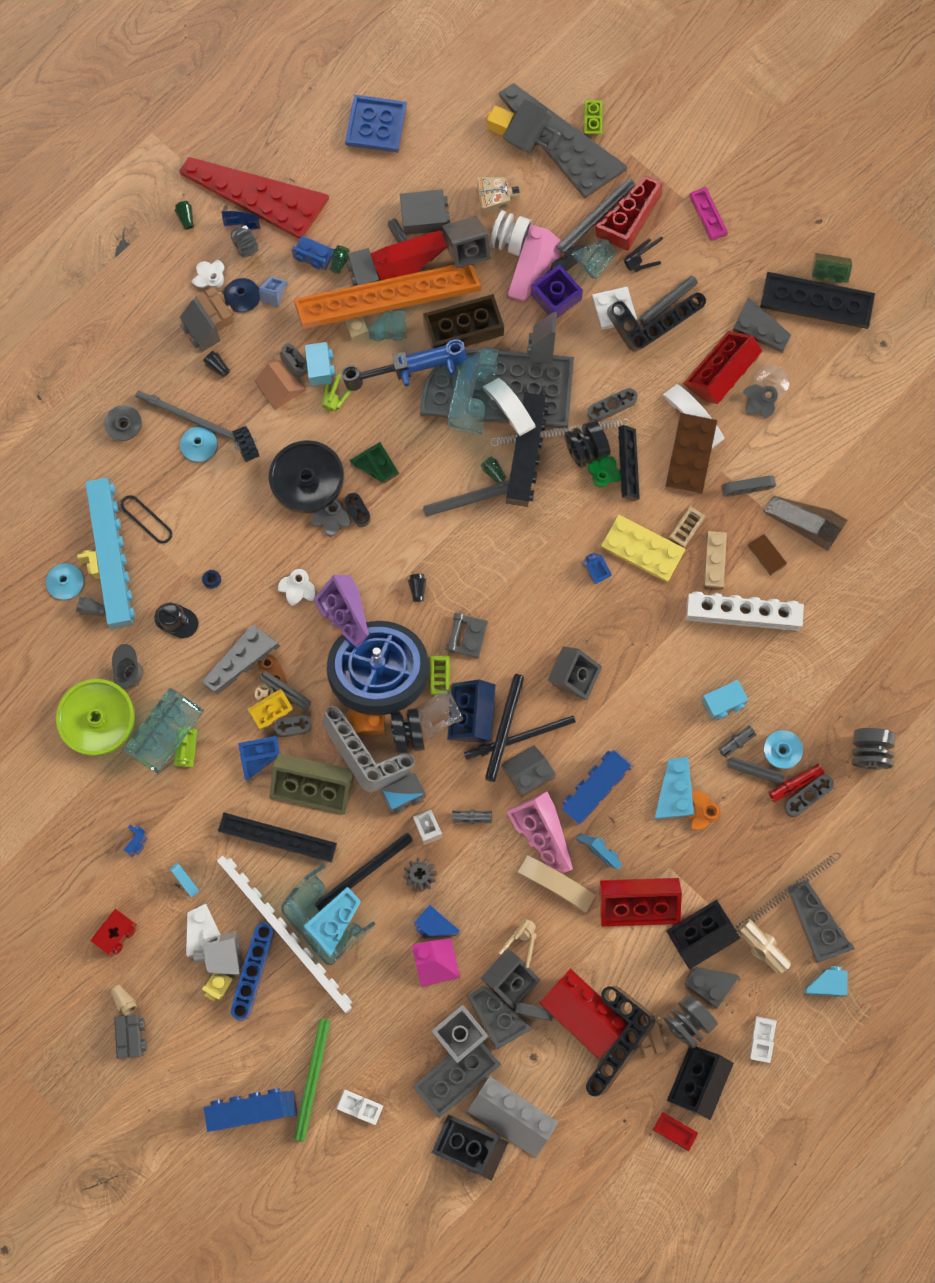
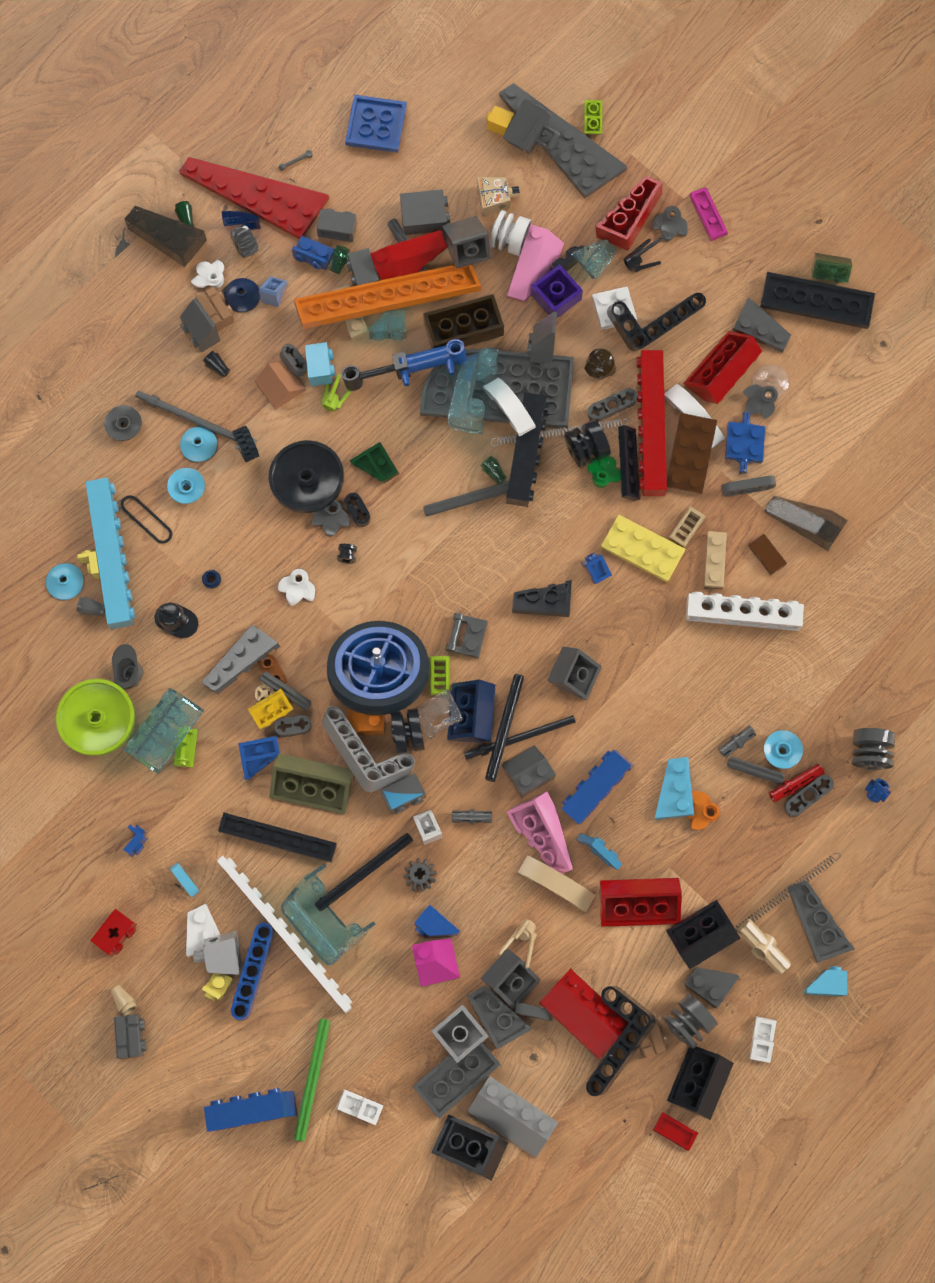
(166, 234): none -> clear smoke wedge
(182, 478): none -> medium azure dish
(308, 154): none -> dark grey hinge
(332, 920): medium azure wing -> none
(336, 225): none -> dark grey brick
(343, 606): medium lavender wedge -> none
(347, 553): none -> black wheel
(417, 585): black cone -> none
(544, 601): none -> black wing
(596, 215): dark grey axle -> none
(600, 364): none -> dark brown hair
(652, 423): none -> red brick
(668, 300): dark grey axle -> none
(670, 226): none -> dark grey plate
(725, 700): medium azure brick -> none
(745, 442): none -> blue plate
(877, 790): none -> blue gear

